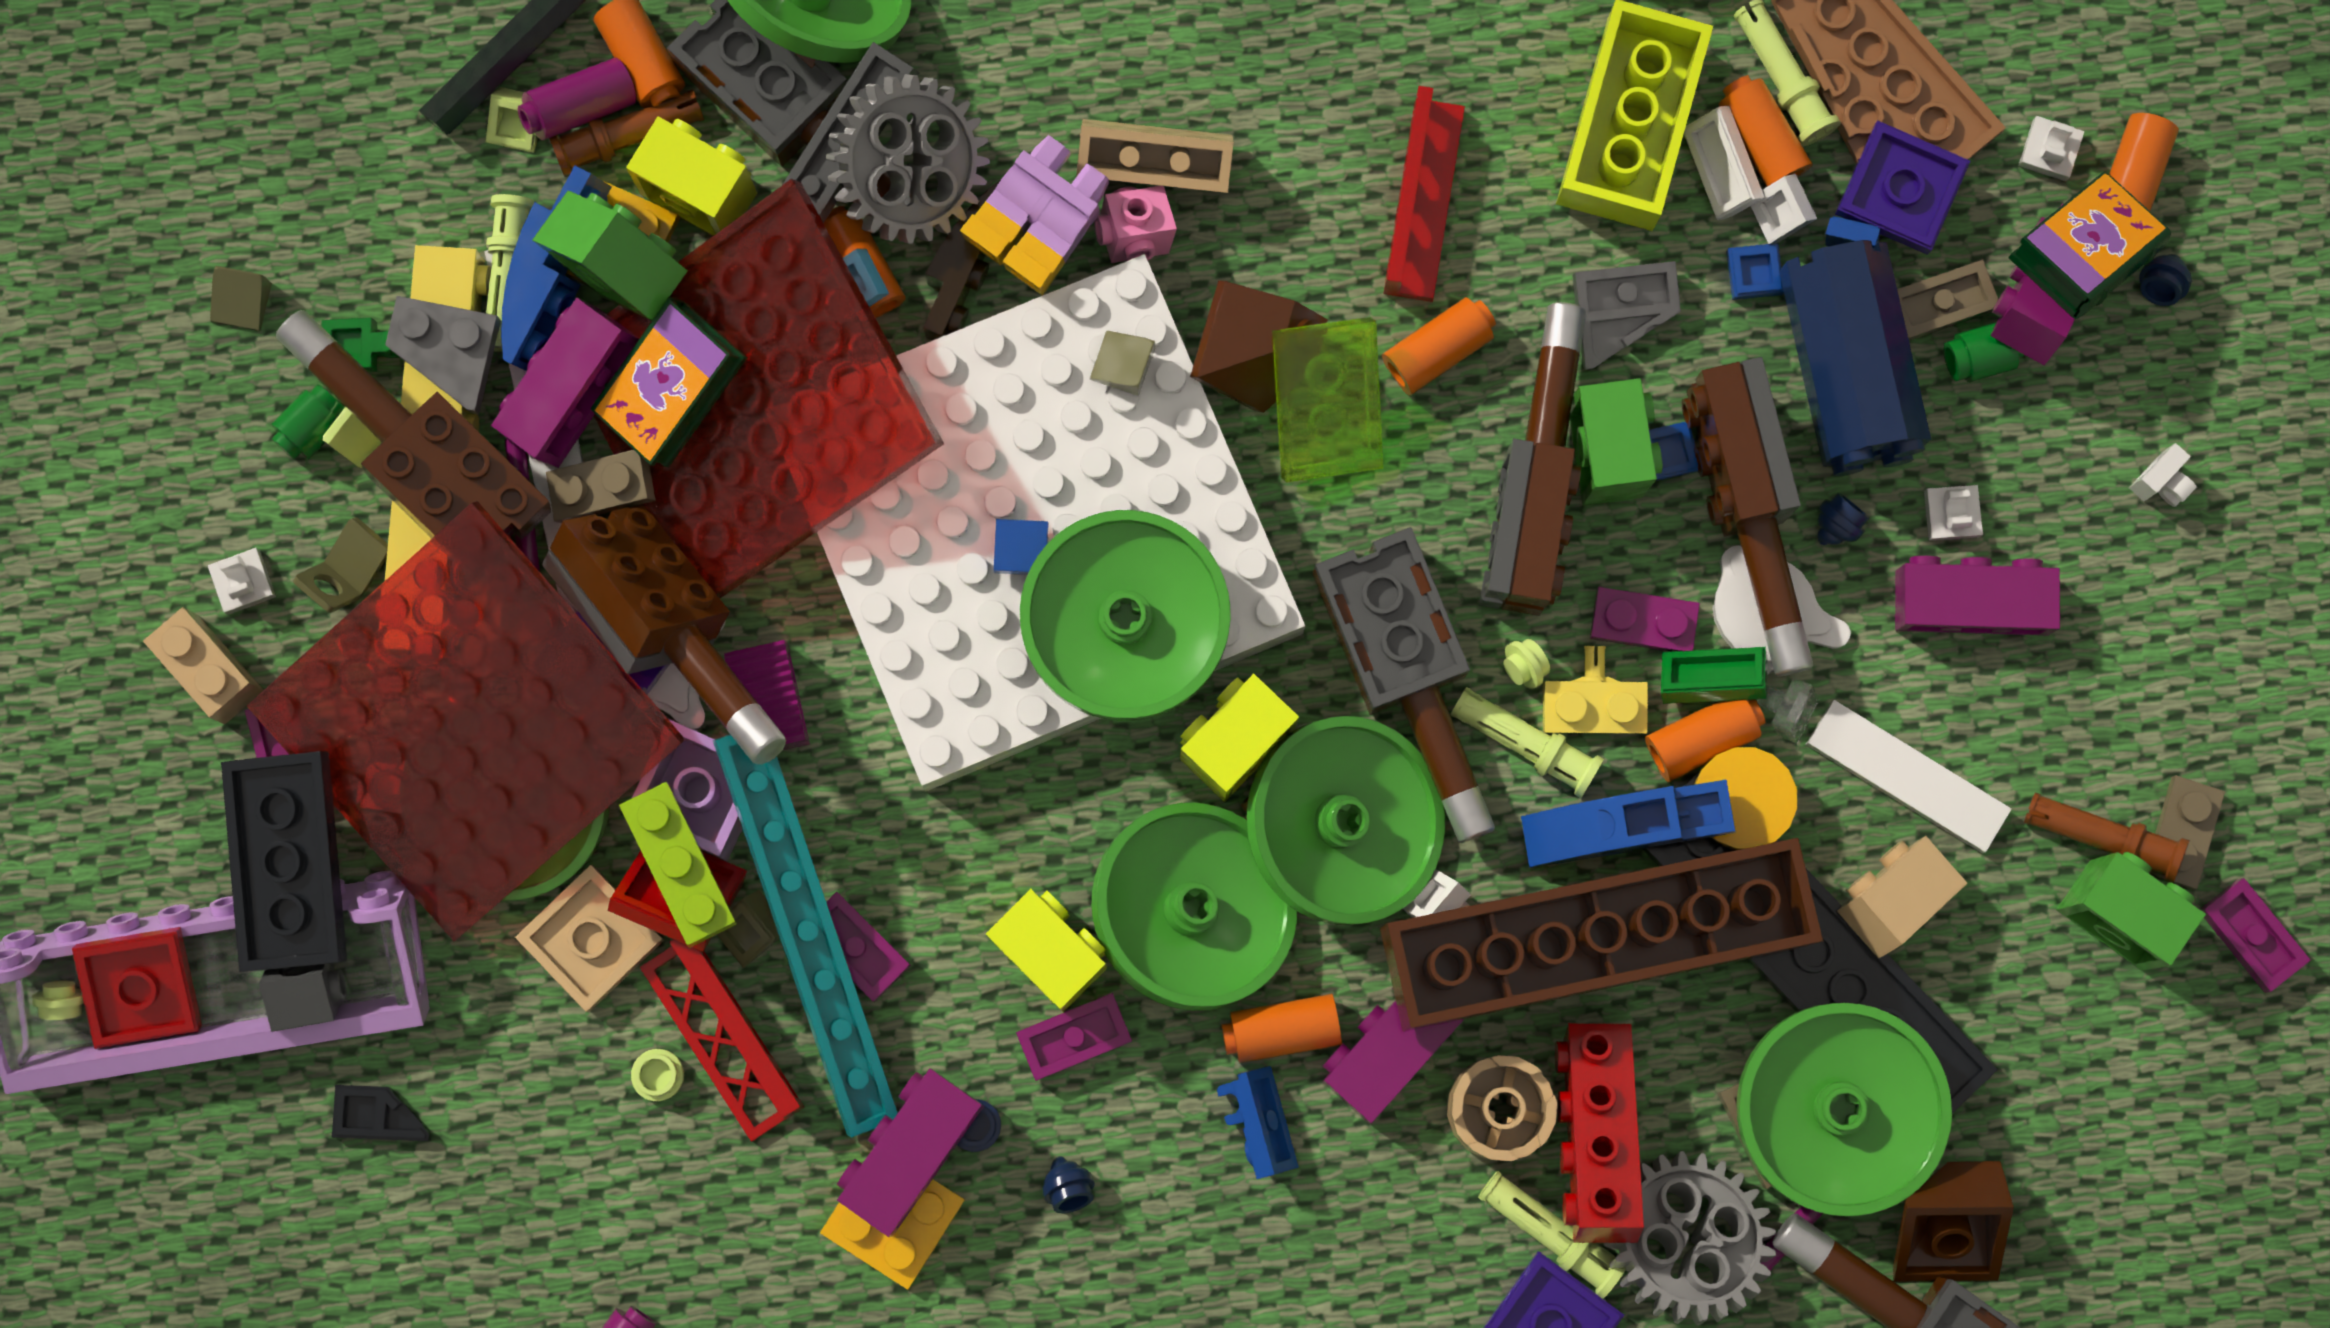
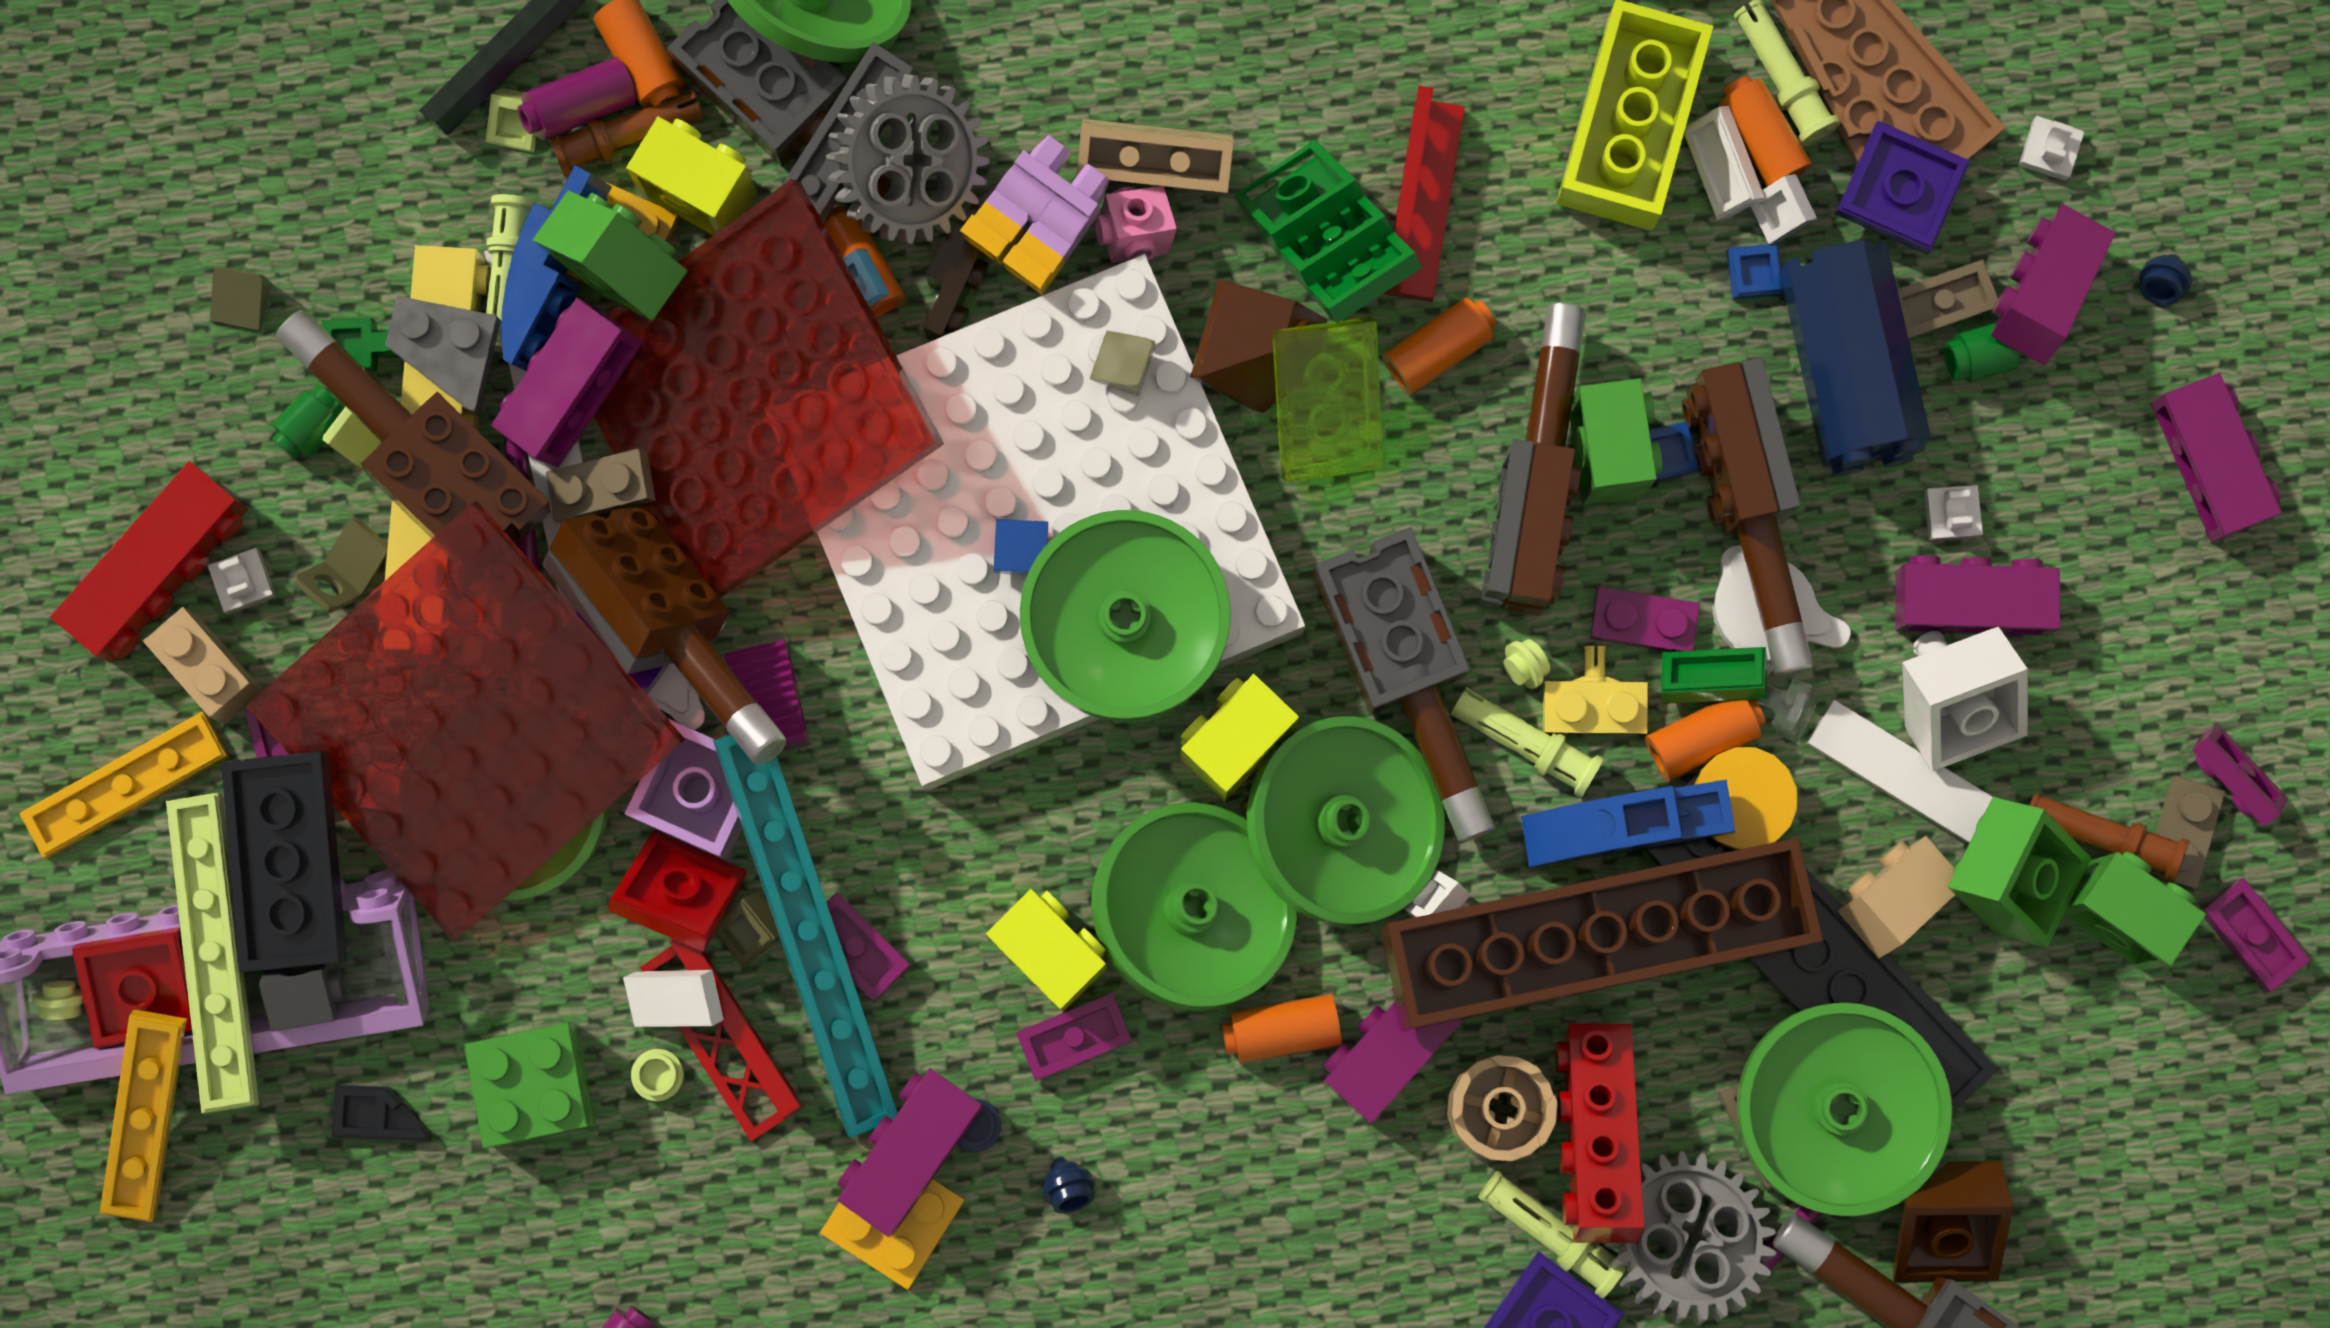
(124, 785): none -> yellow tile
(143, 1115): none -> yellow tile
(150, 564): none -> red brick
(211, 955): none -> yellowish green tile
(529, 1085): none -> bright green brick
(585, 943): tan plate -> none
(668, 383): piece -> none
(673, 998): none -> white tile
(678, 864): lime plate -> none
(1265, 1130): blue plate -> none
(1329, 233): none -> green slope
(1623, 306): flat silver wing -> none
(1840, 521): dark blue plate -> none
(1845, 231): blue tile -> none
(1964, 696): none -> white brick
(2019, 871): none -> bright green brick
(2090, 245): piece -> none
(2144, 155): orange brick -> none
(2164, 478): white tile -> none
(2217, 457): none -> magenta brick
(2250, 787): none -> magenta plate

